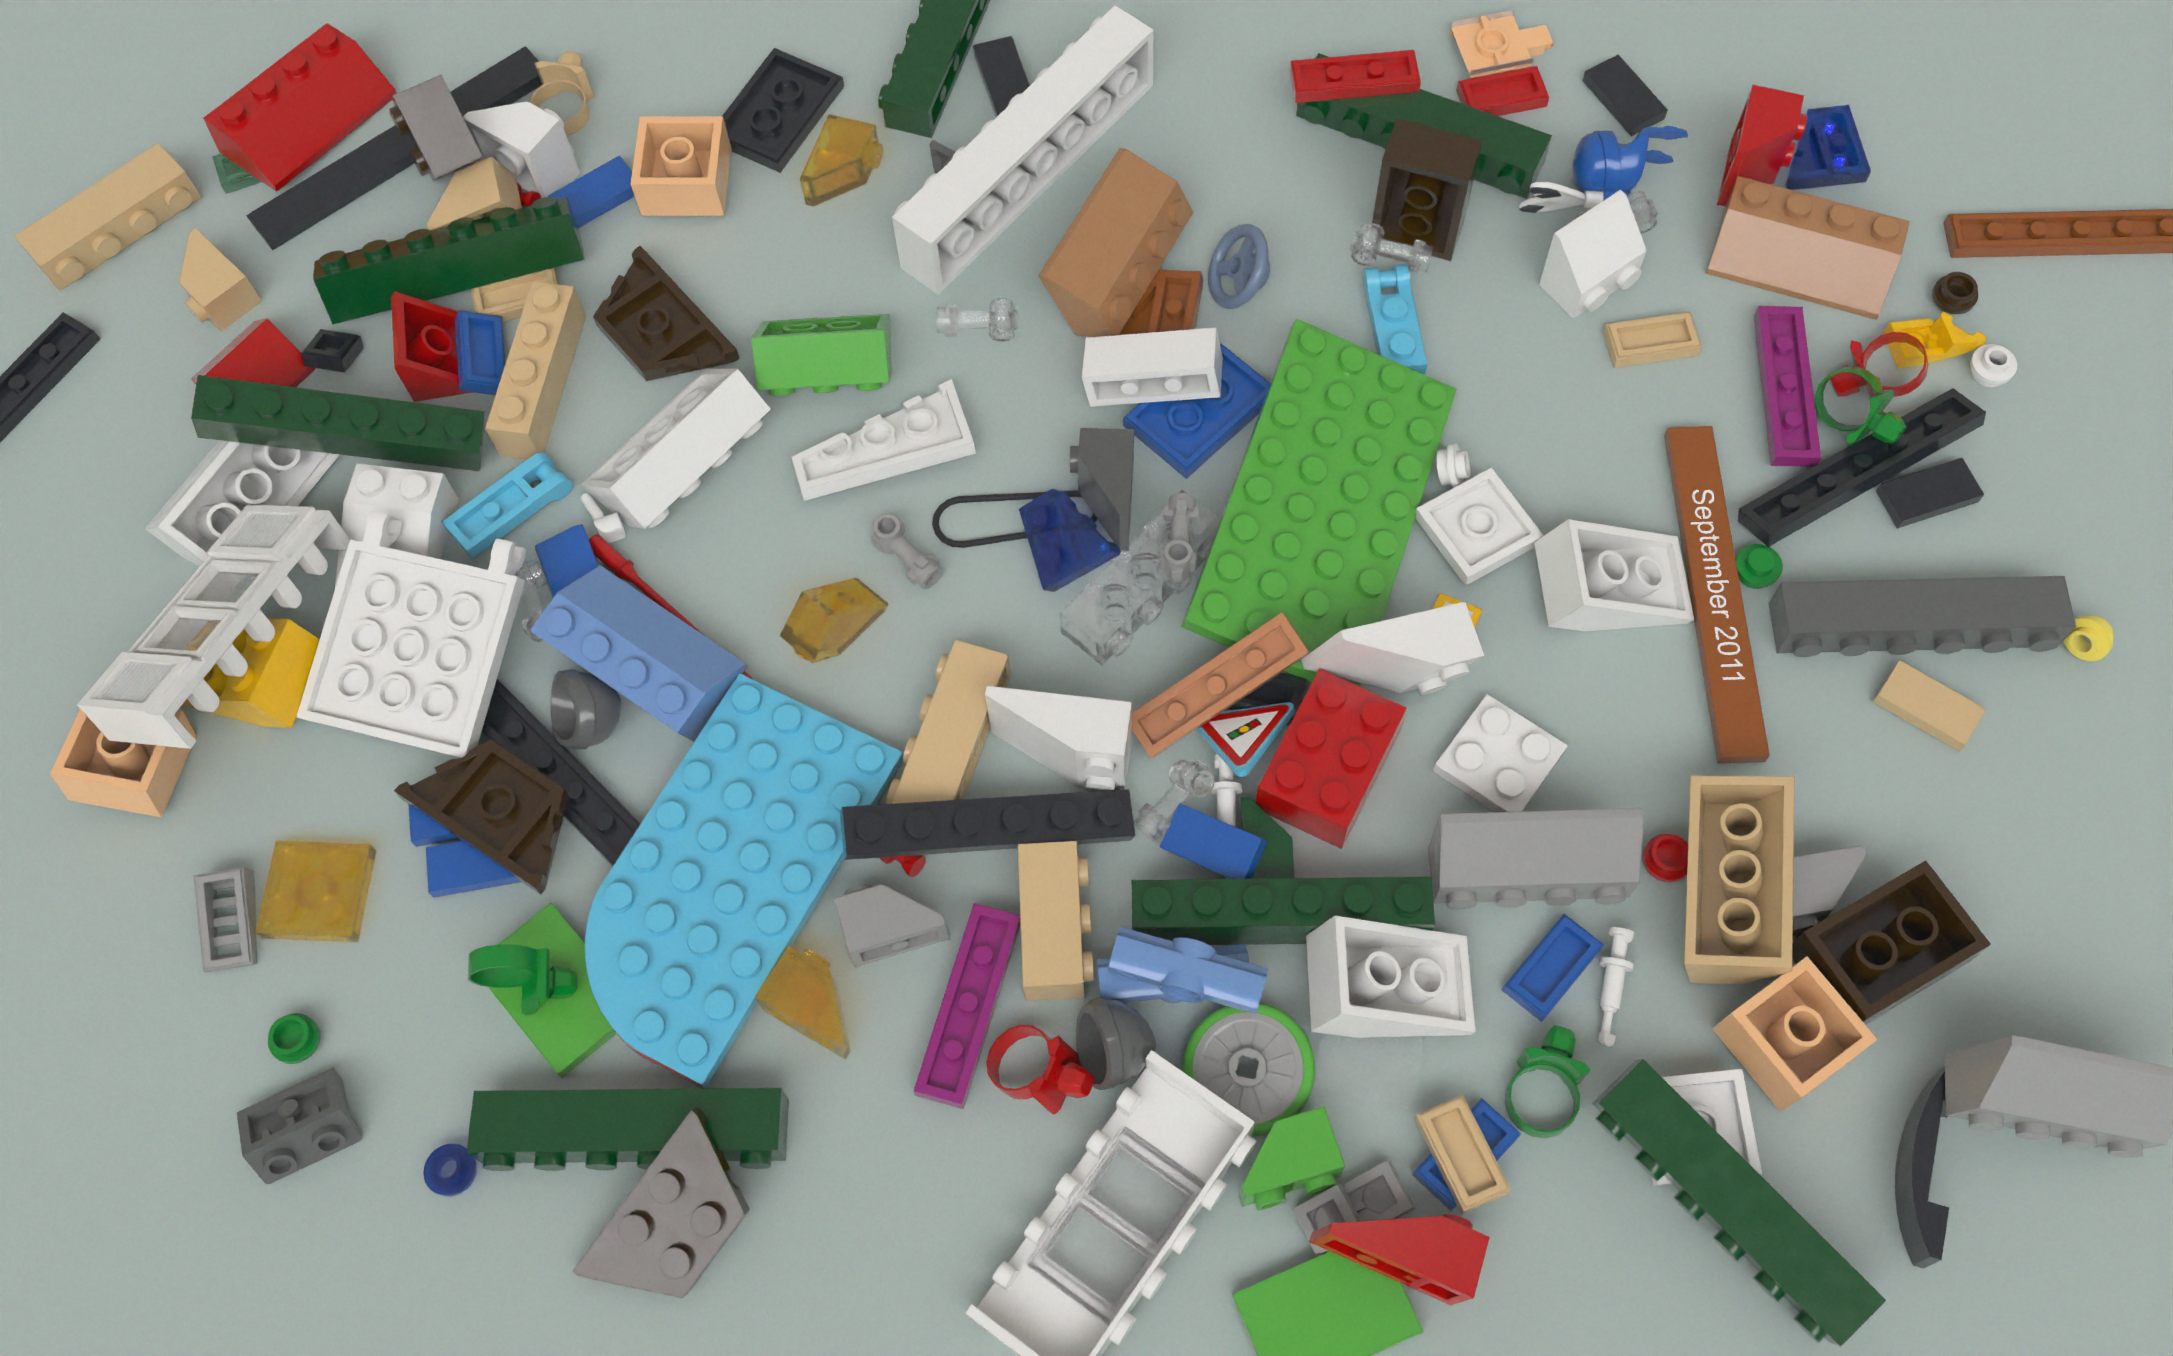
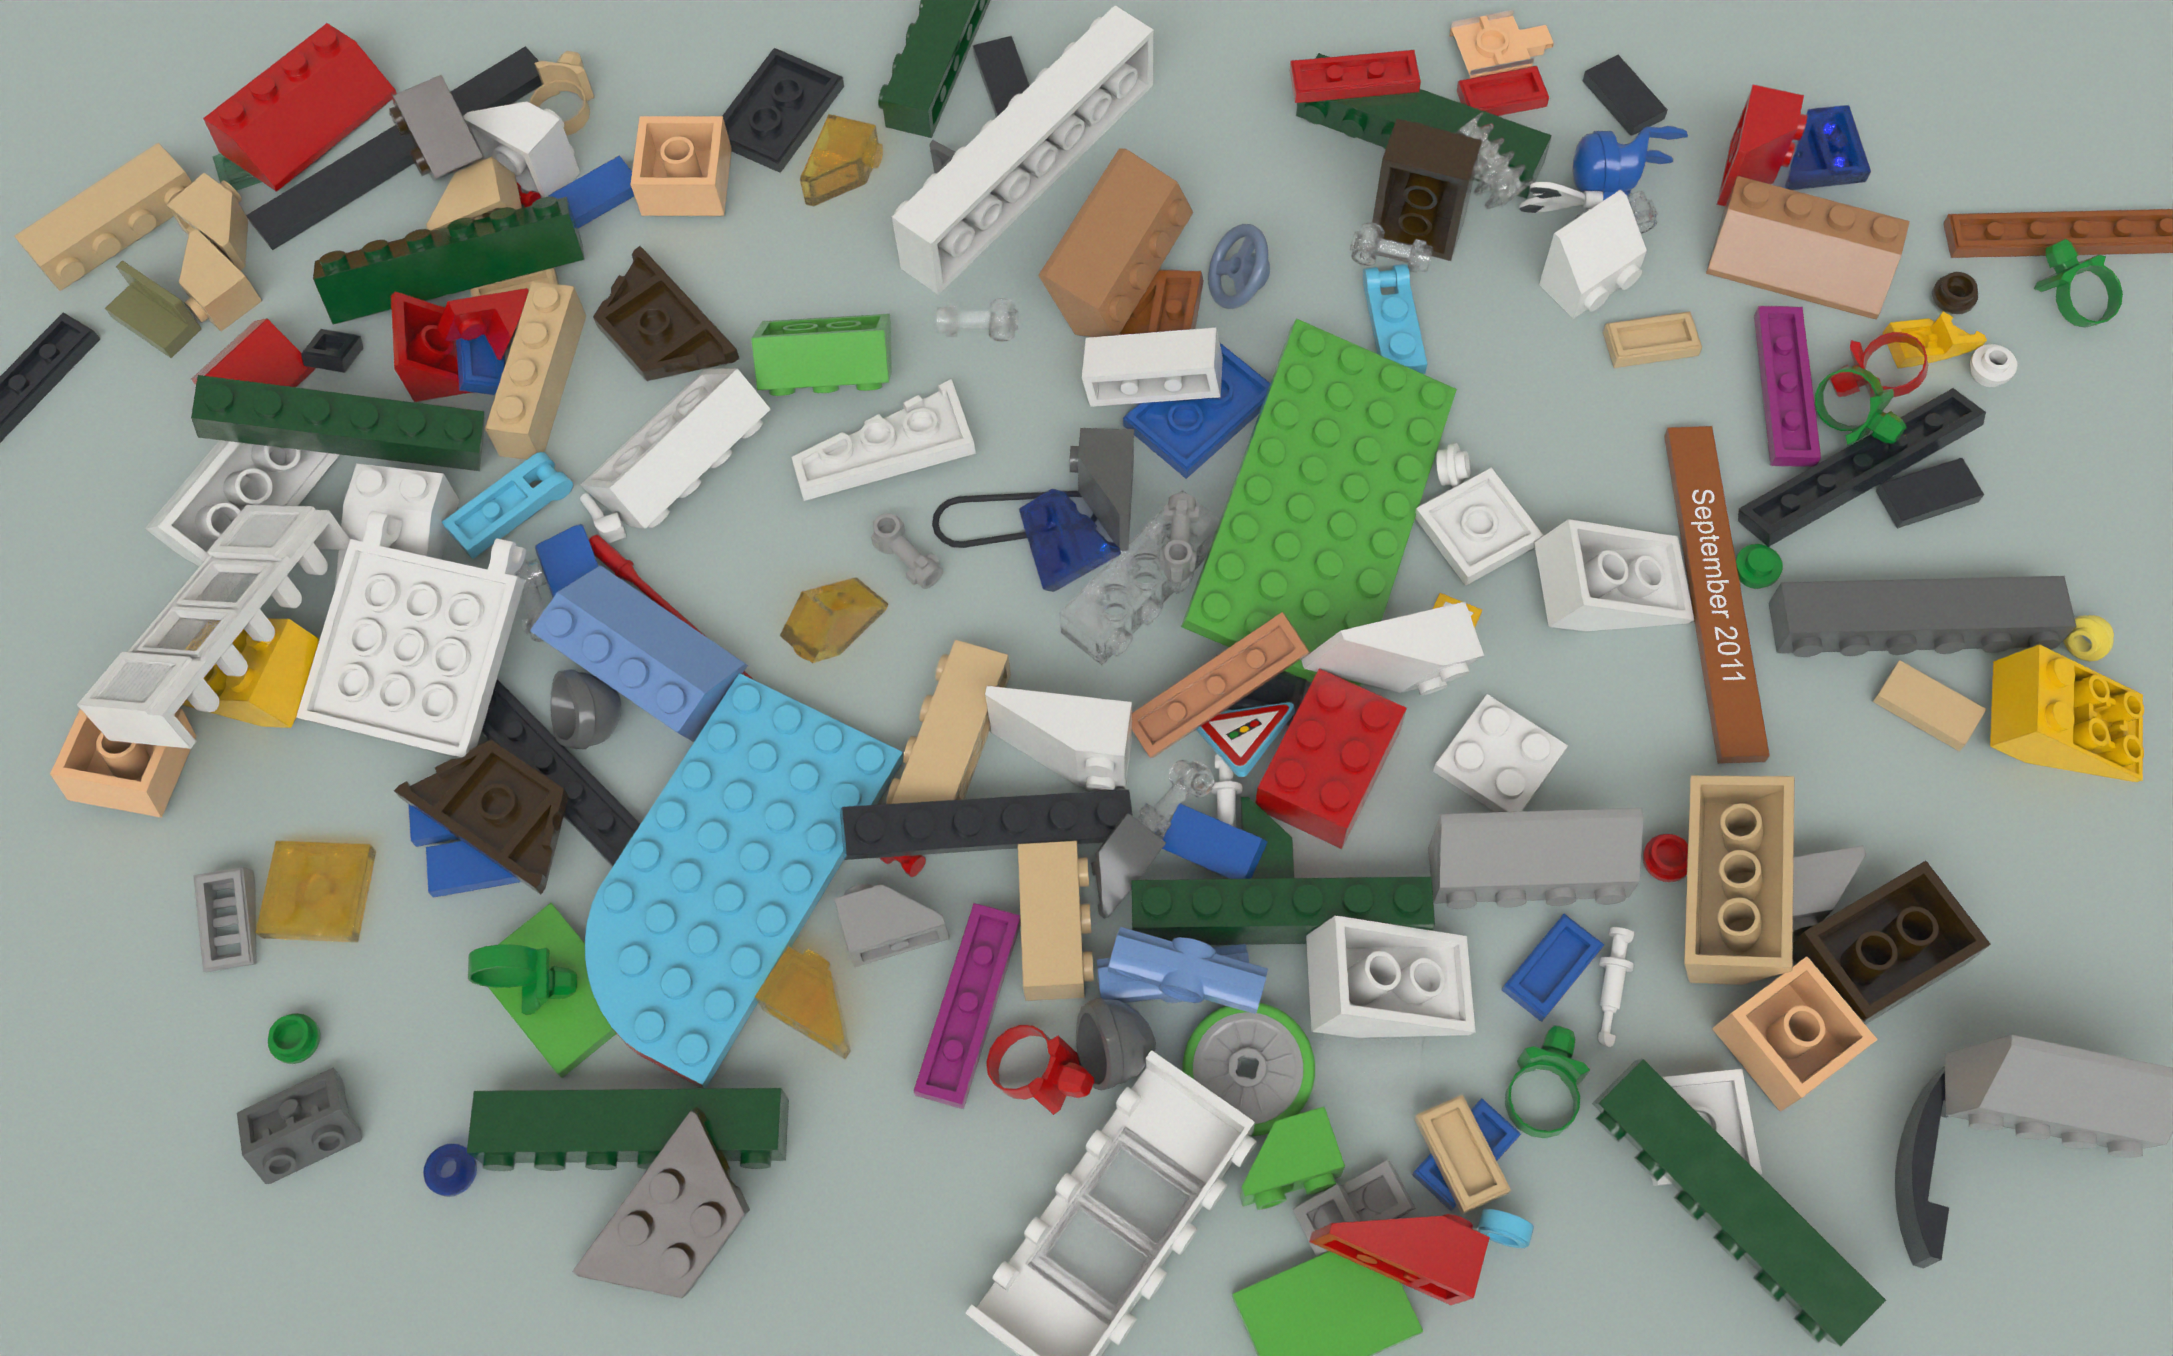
(152, 312): none -> olive panel
(216, 214): none -> tan slope
(487, 315): none -> red slope
(1123, 858): none -> dark grey slope
(1493, 167): none -> clear piece
(1505, 1228): none -> medium azure tile
(2063, 258): none -> green piece
(2066, 716): none -> yellow slope

